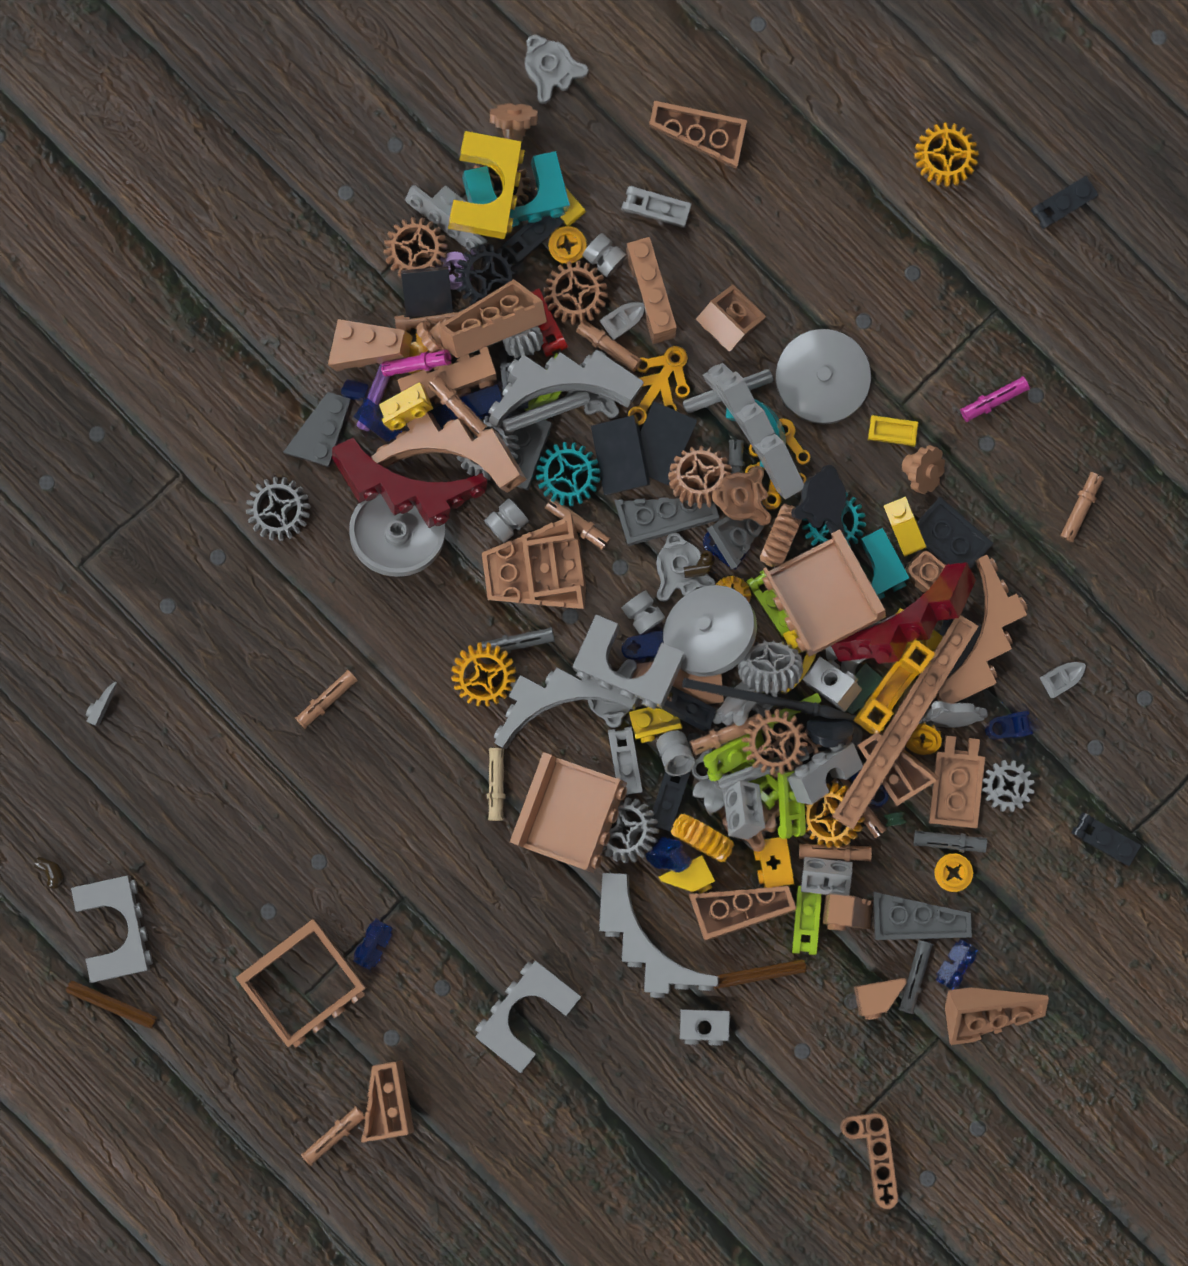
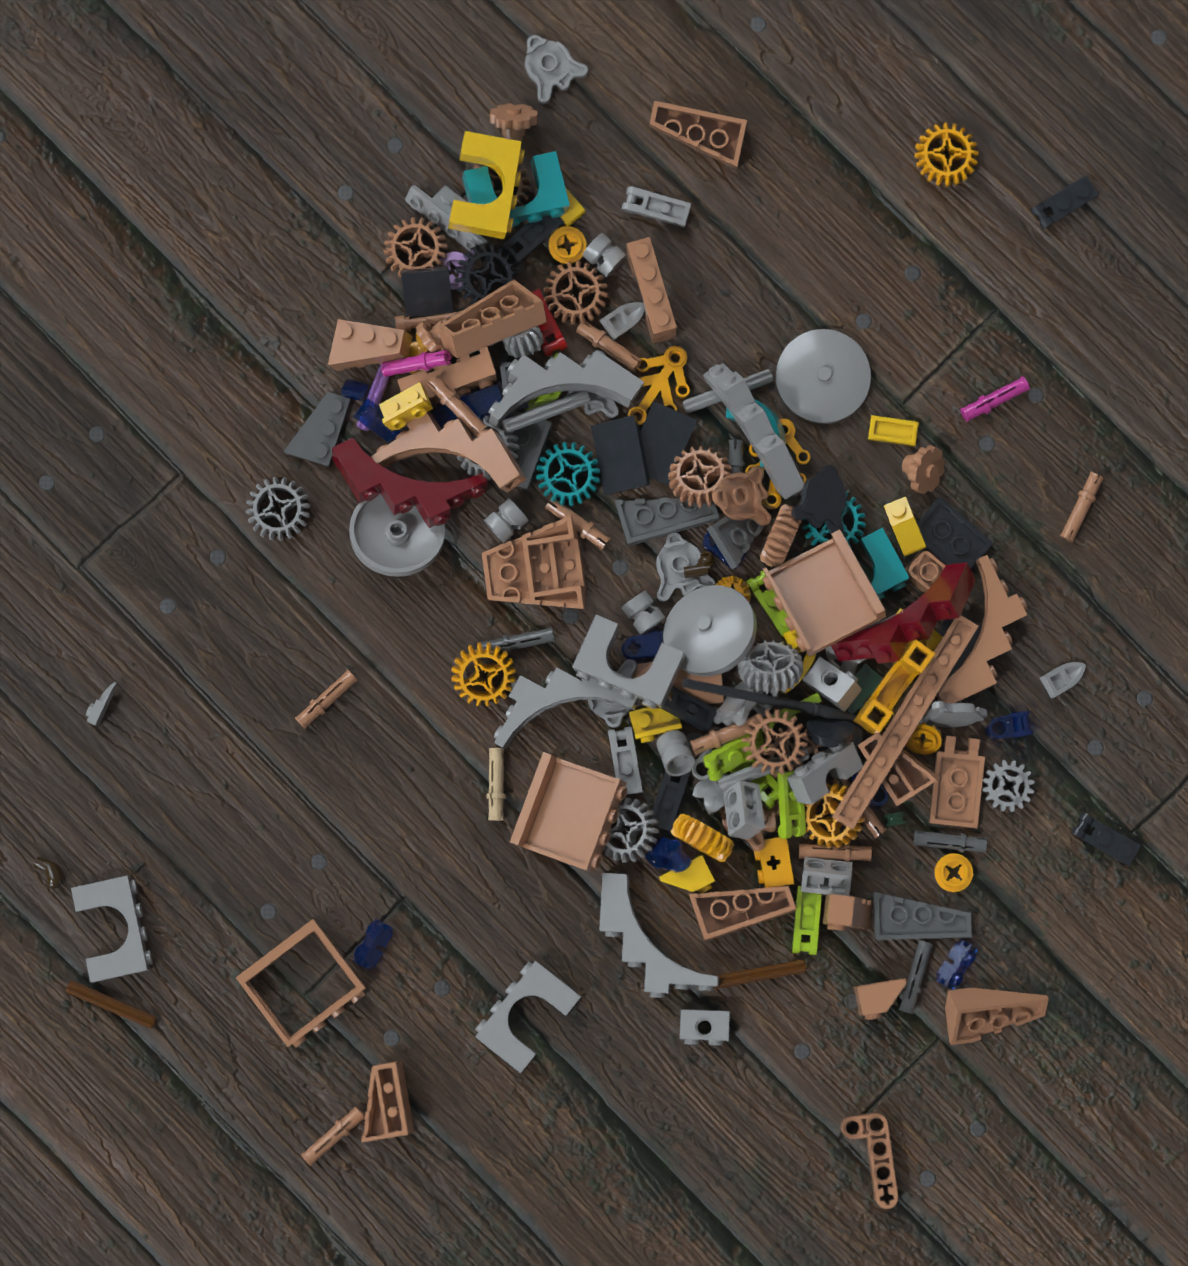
(730, 317): nougat slope -> none

